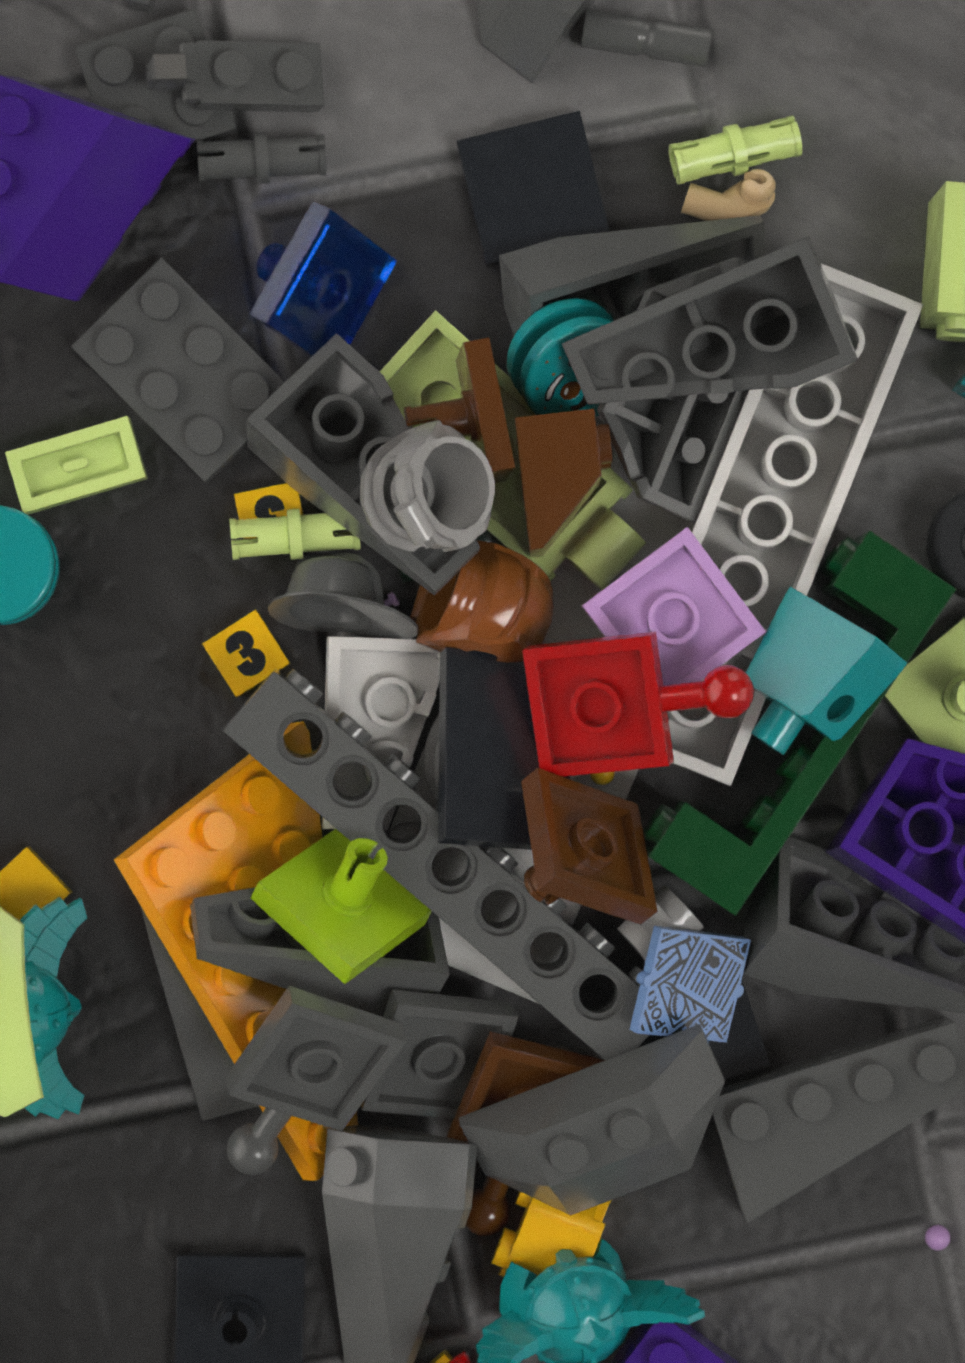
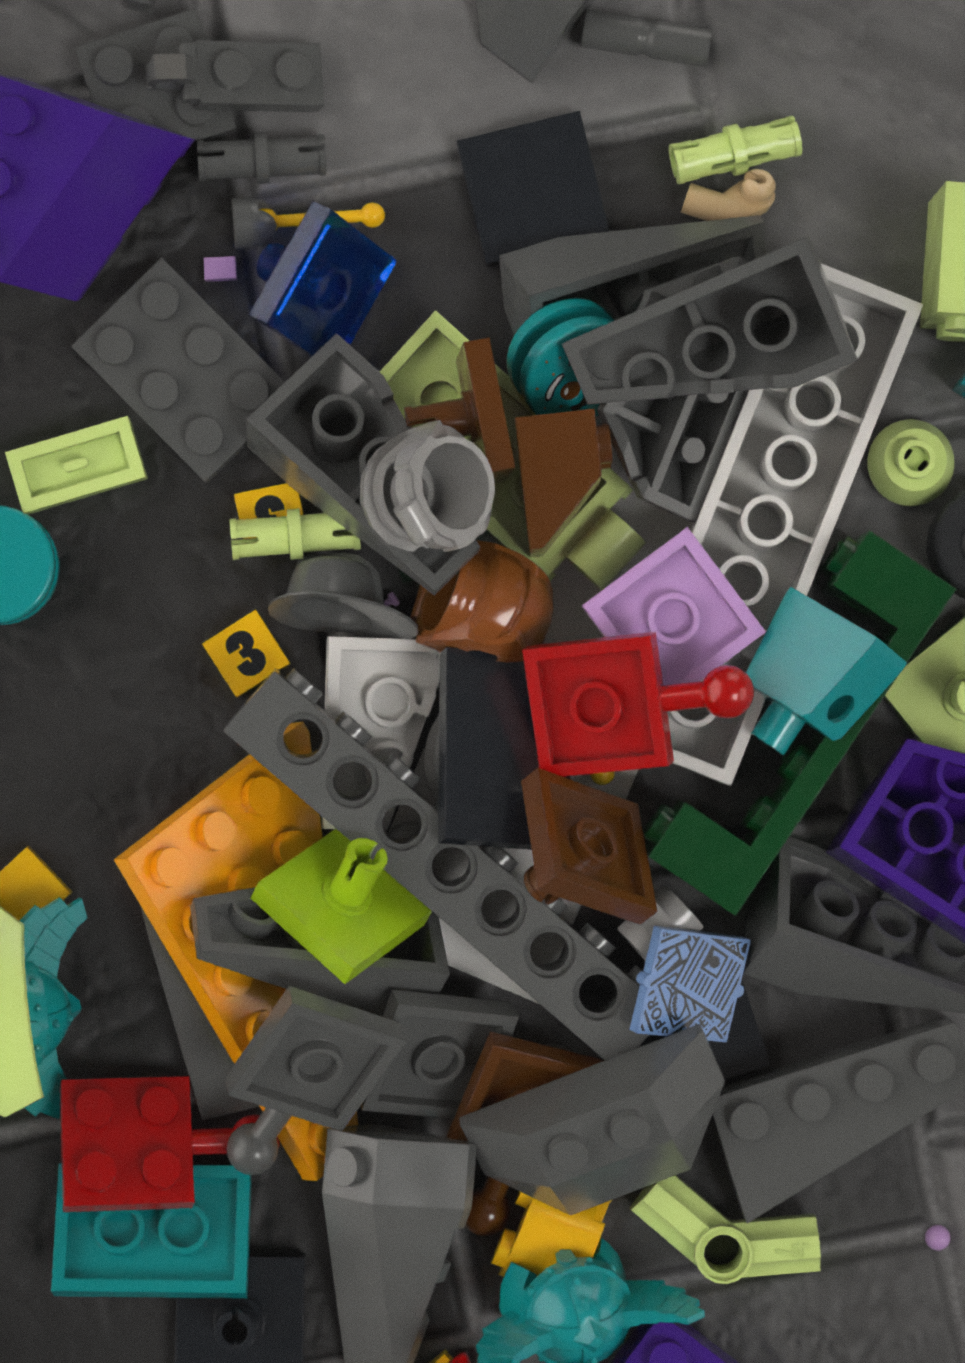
(132, 1143): none -> red plate
(159, 1250): none -> teal plate
(220, 269): none -> lavender piece
(256, 221): none -> dark grey hinge
(765, 1244): none -> yellowish green piece
(899, 477): none -> yellowish green cone

